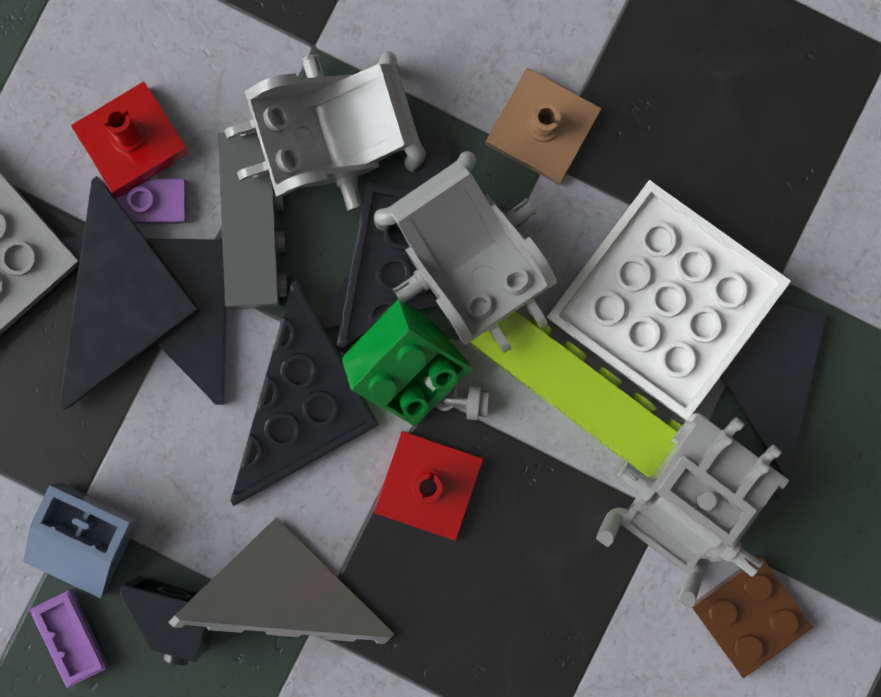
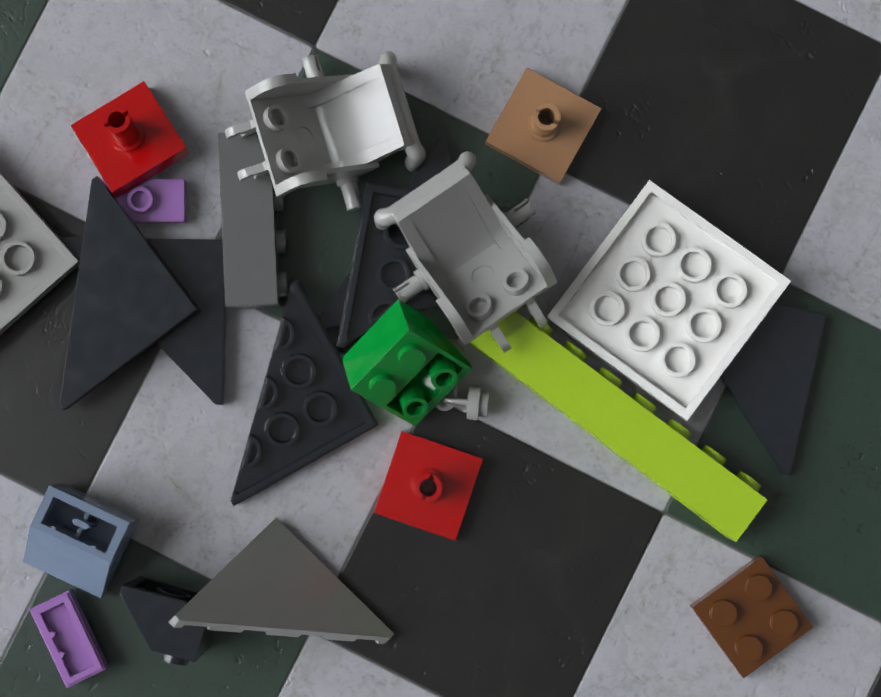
(698, 501): light grey piece -> none

